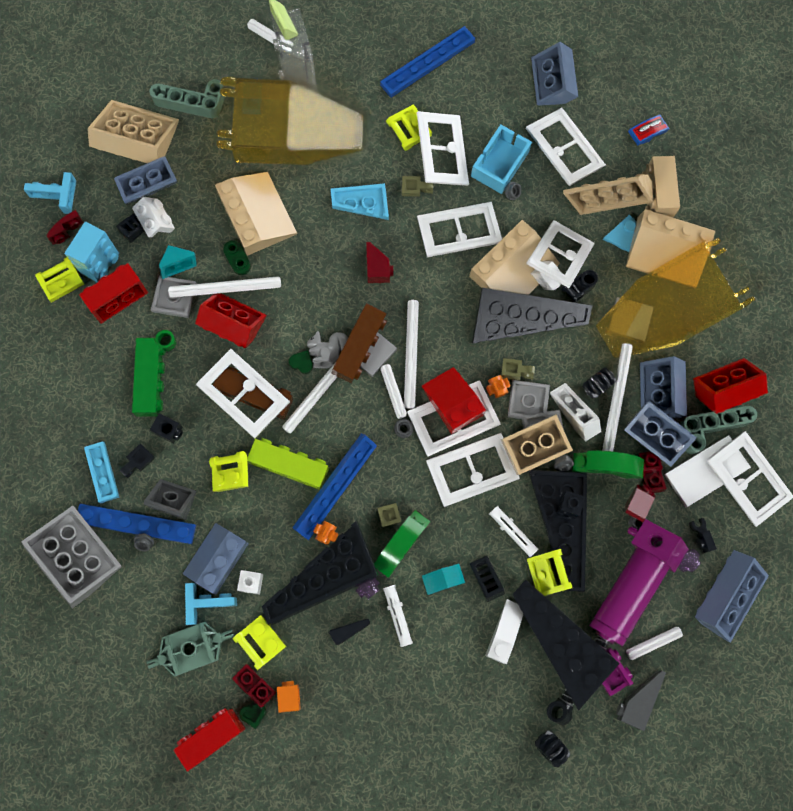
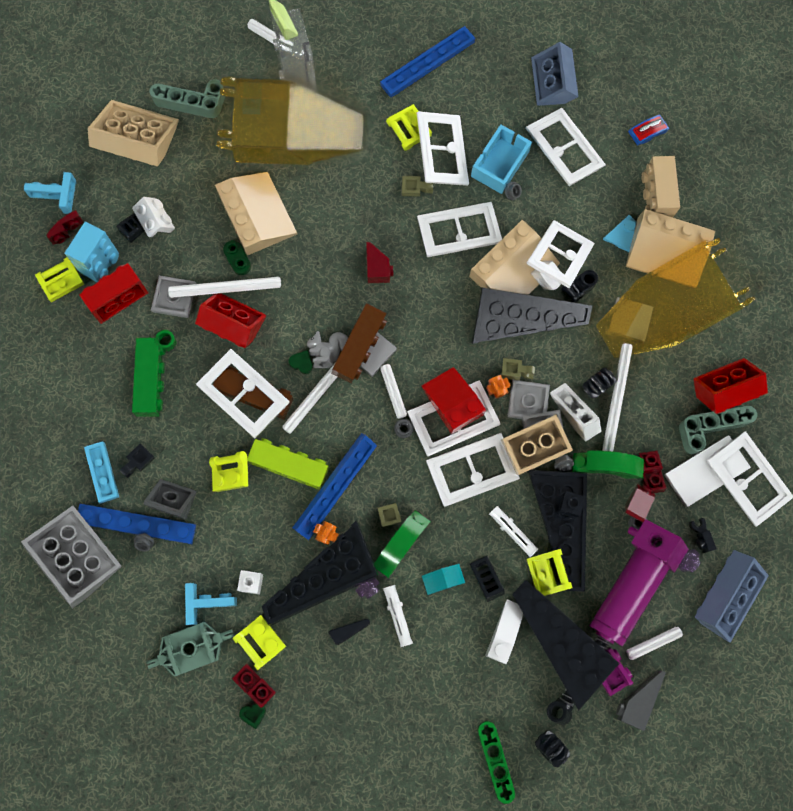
(145, 180): sand blue slope -> none
(159, 425): black brick -> none
(176, 261): teal slope -> none
(208, 738): red brick -> none
(215, 558): sand blue slope -> none
(288, 697): orange brick -> none
(363, 200): medium azure wing -> none
(411, 354): white axle -> none
(493, 762): none -> green beam
(611, 194): tan slope -> none
(659, 433): sand blue slope -> none
(665, 385): sand blue slope -> none

